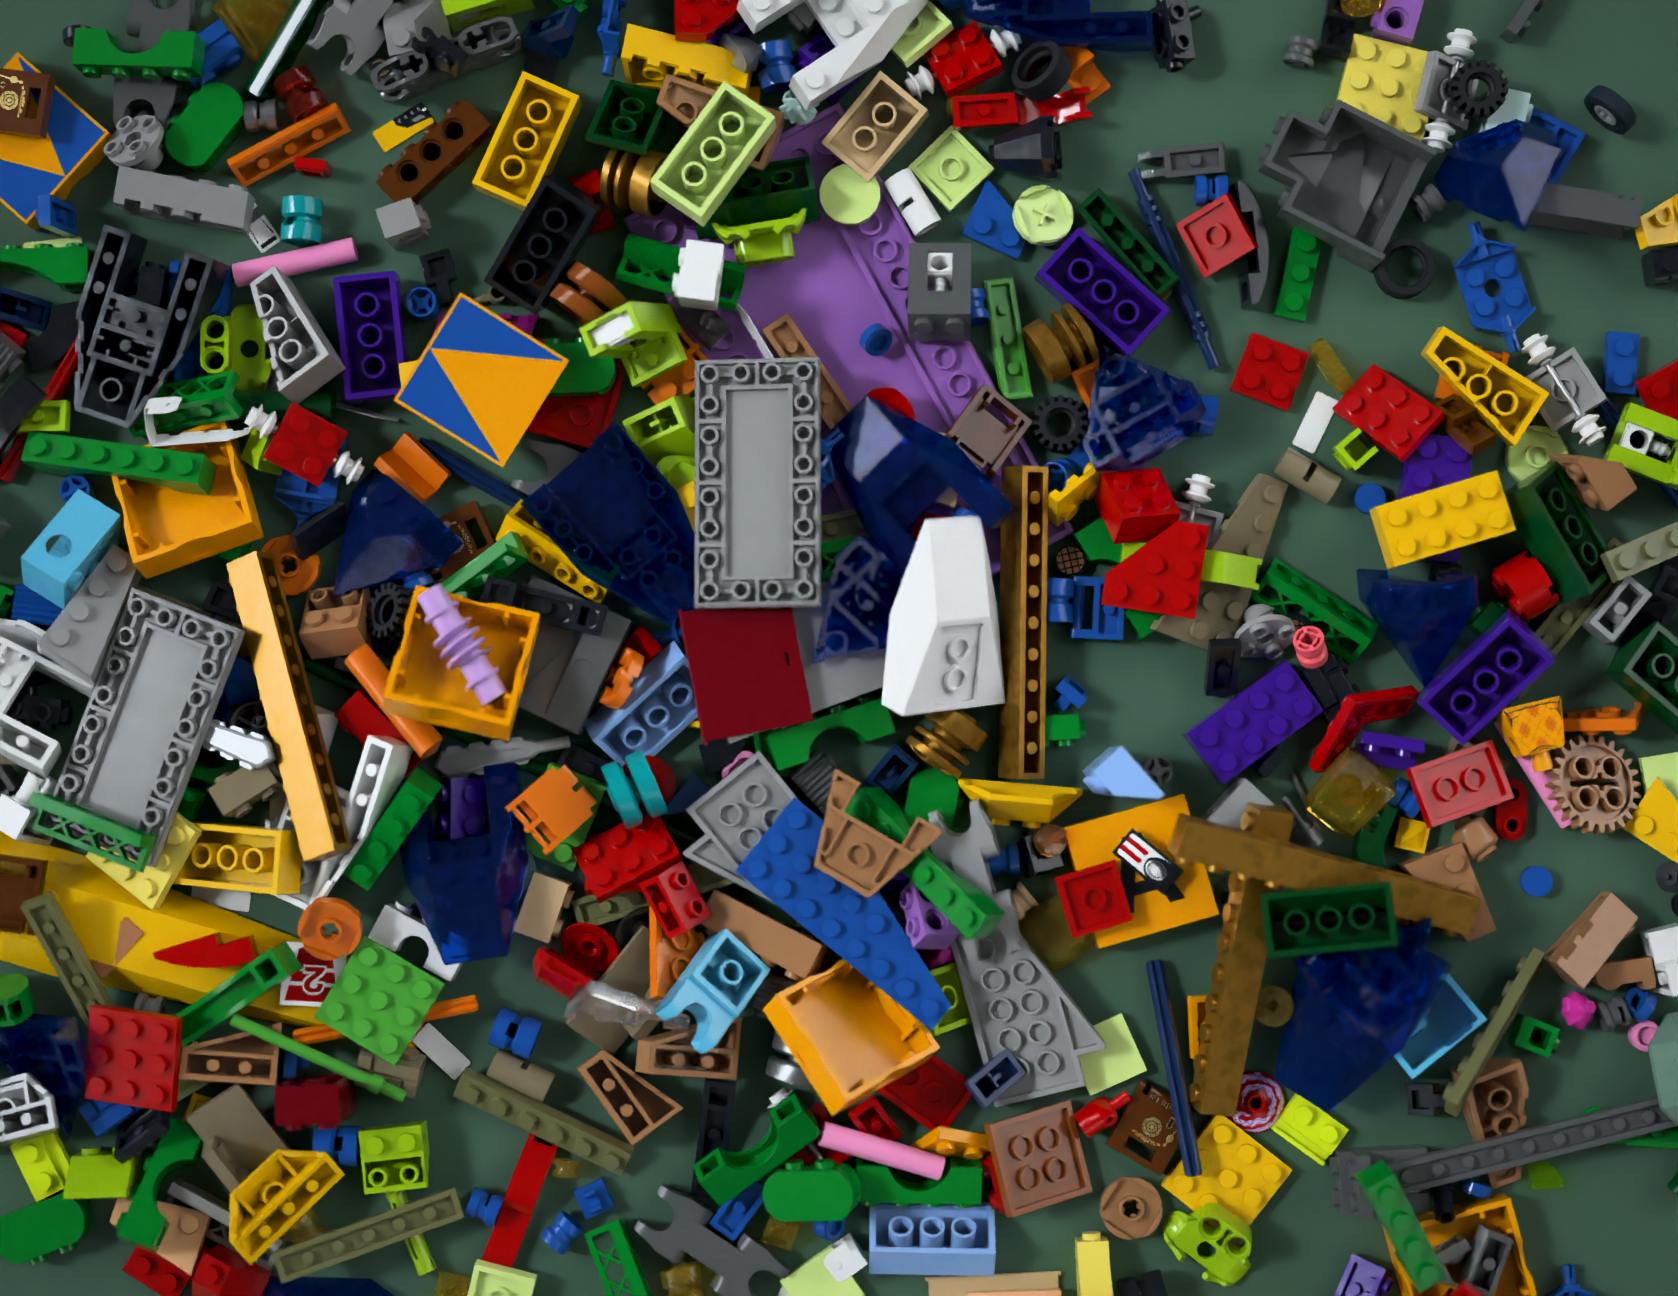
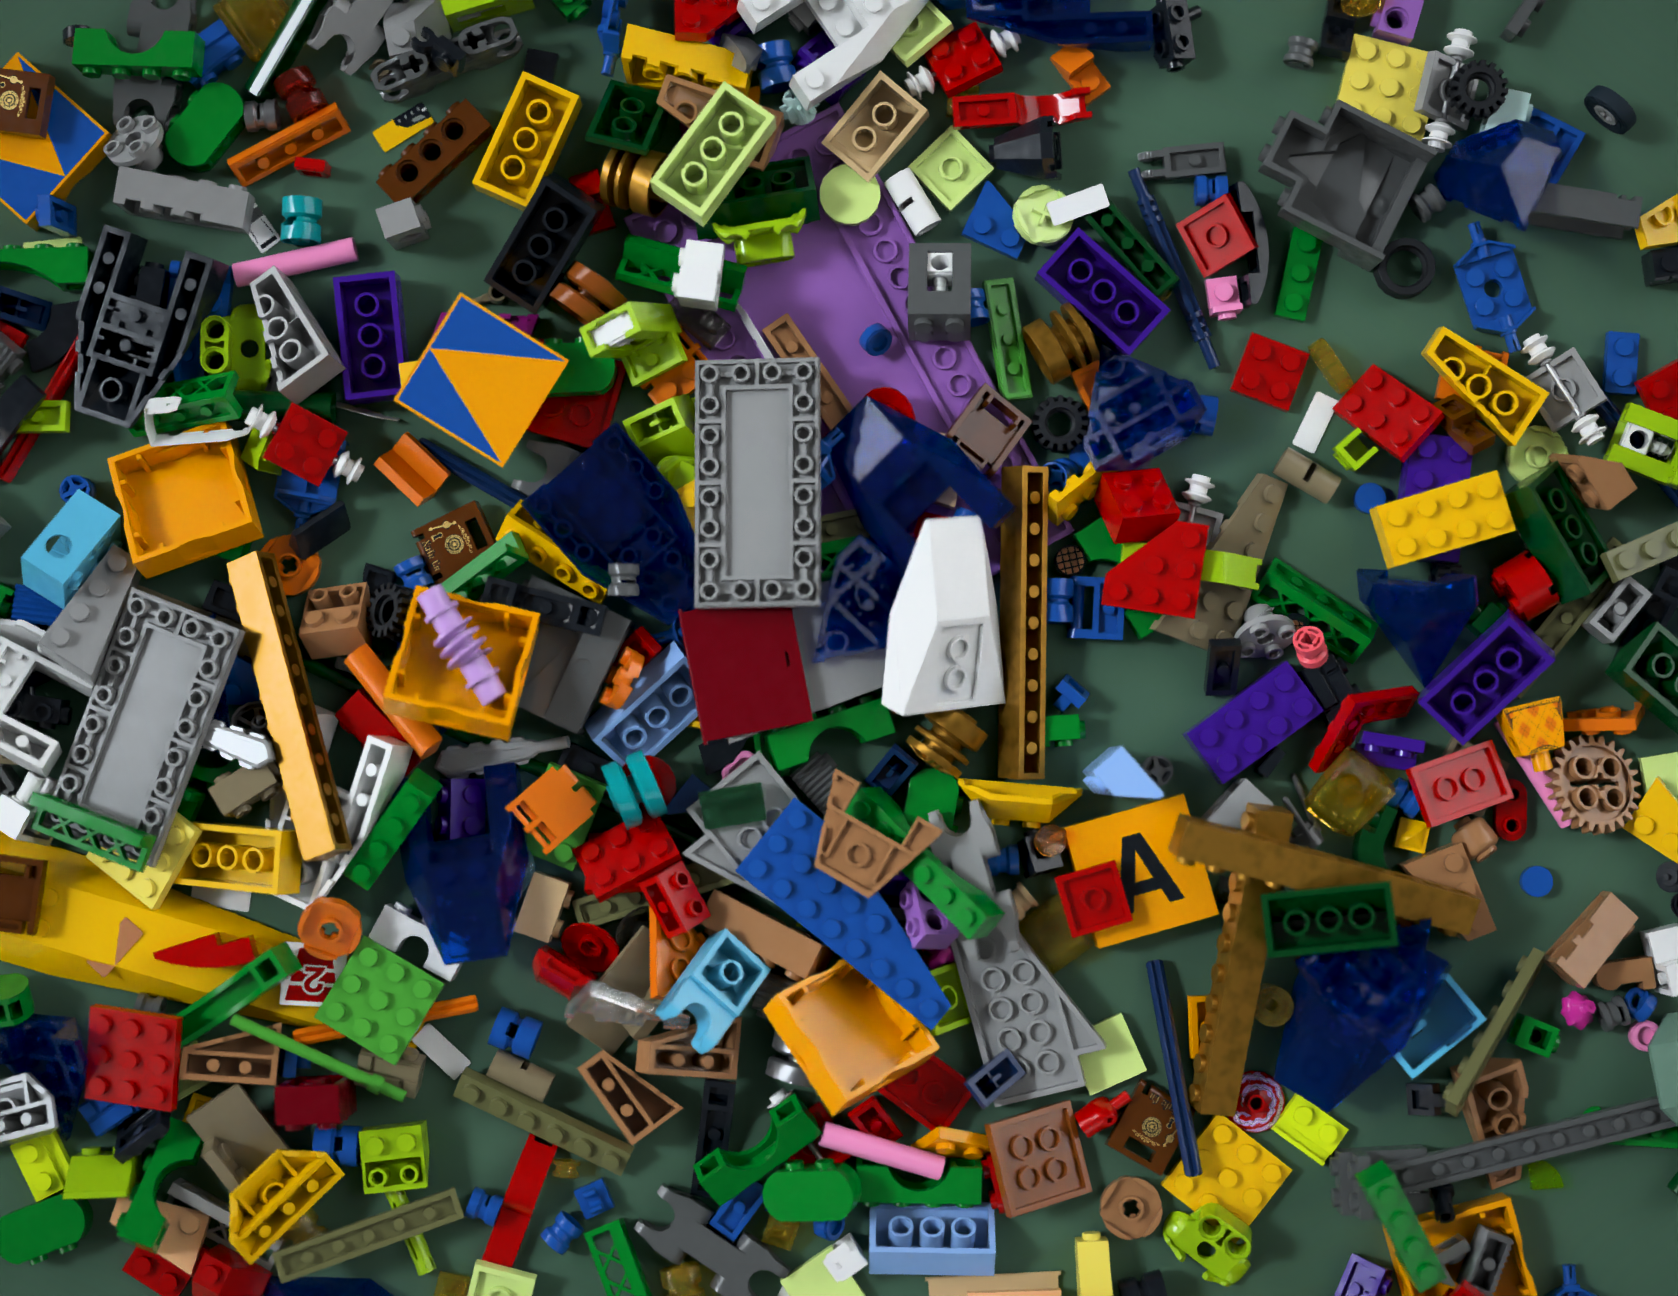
(65, 953): olive plate -> none
(158, 466): green arch -> none
(389, 536): clear blue wedge -> none
(420, 299): blue wheel -> none
(439, 272): black plate -> none
(552, 32): dark blue slope -> none
(621, 573): none -> dark grey wheel
(732, 805): none -> clear green panel
(1051, 80): black tyre -> none
(1078, 204): none -> white sticker
(1148, 861): slope -> none
(1223, 298): none -> bright pink bracket
(1475, 1188): blue tile -> none

